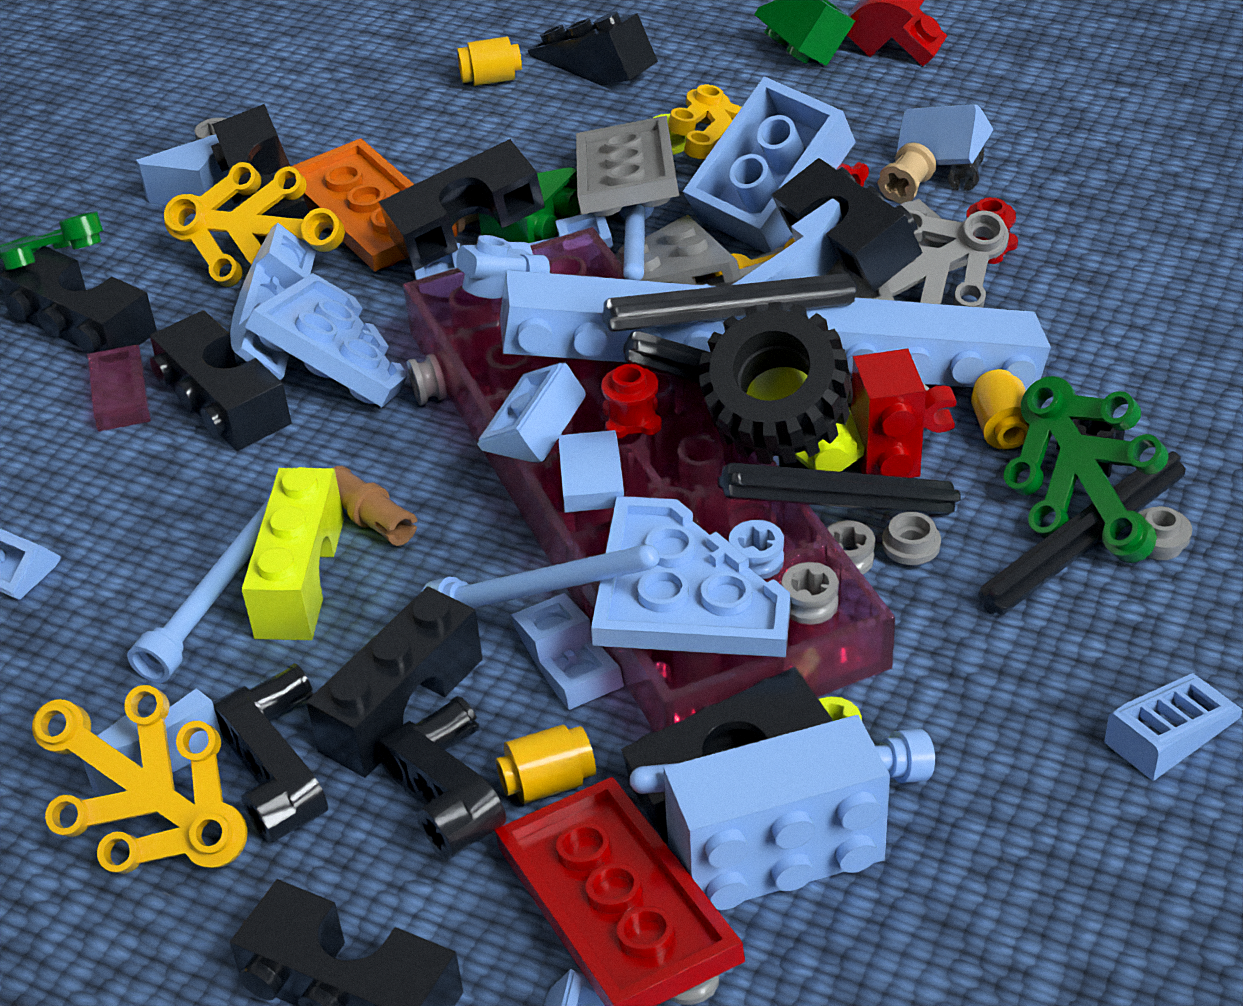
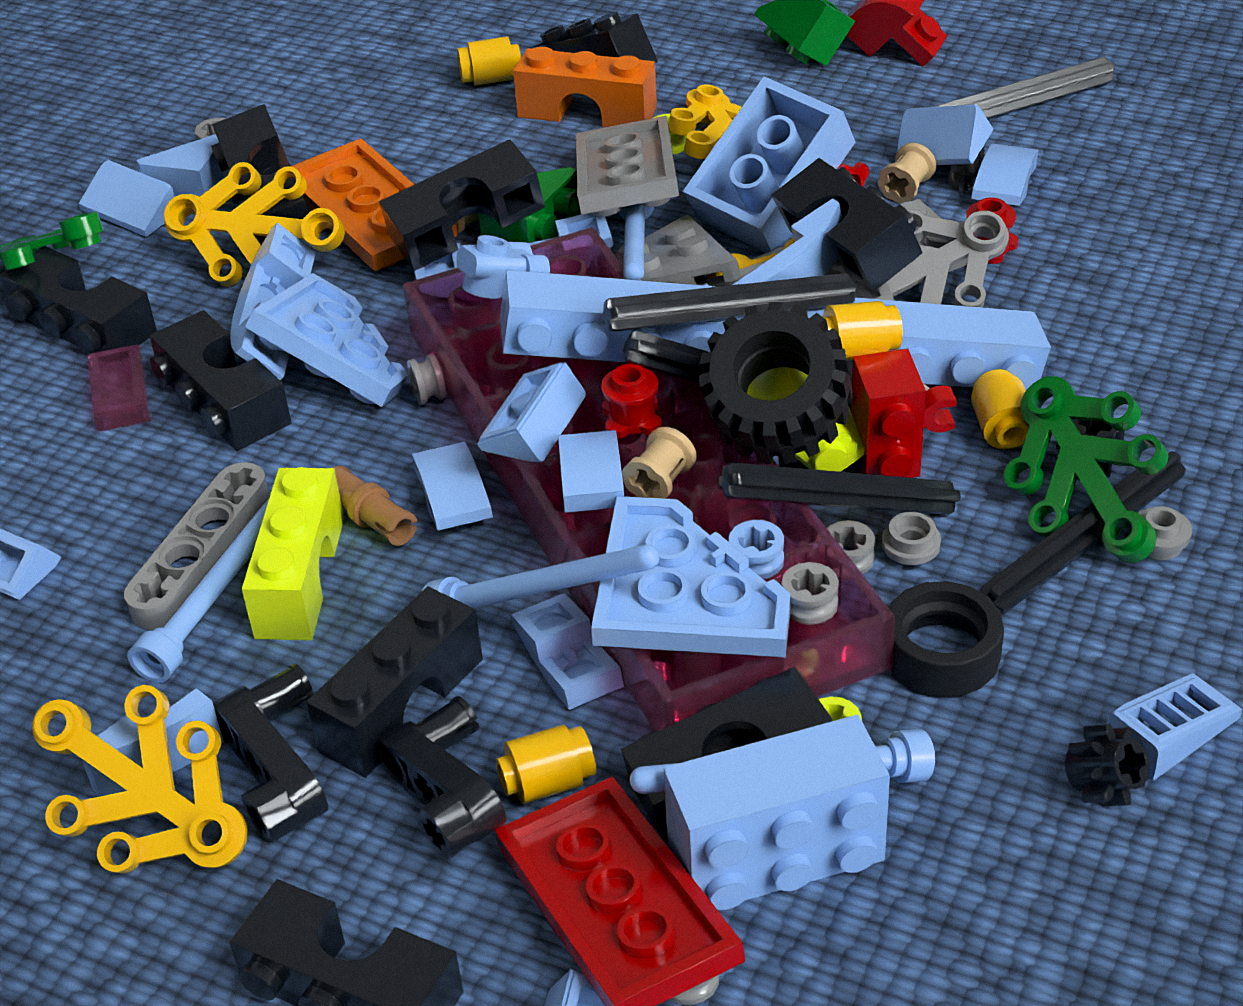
(127, 198): none -> light blue slope
(187, 539): none -> light grey beam
(452, 486): none -> light blue slope
(618, 85): none -> orange arch
(664, 458): none -> tan bush
(865, 327): none -> yellow brick
(954, 606): none -> black tyre
(1005, 173): none -> light blue slope
(1040, 88): none -> axle
(1107, 765): none -> black gear

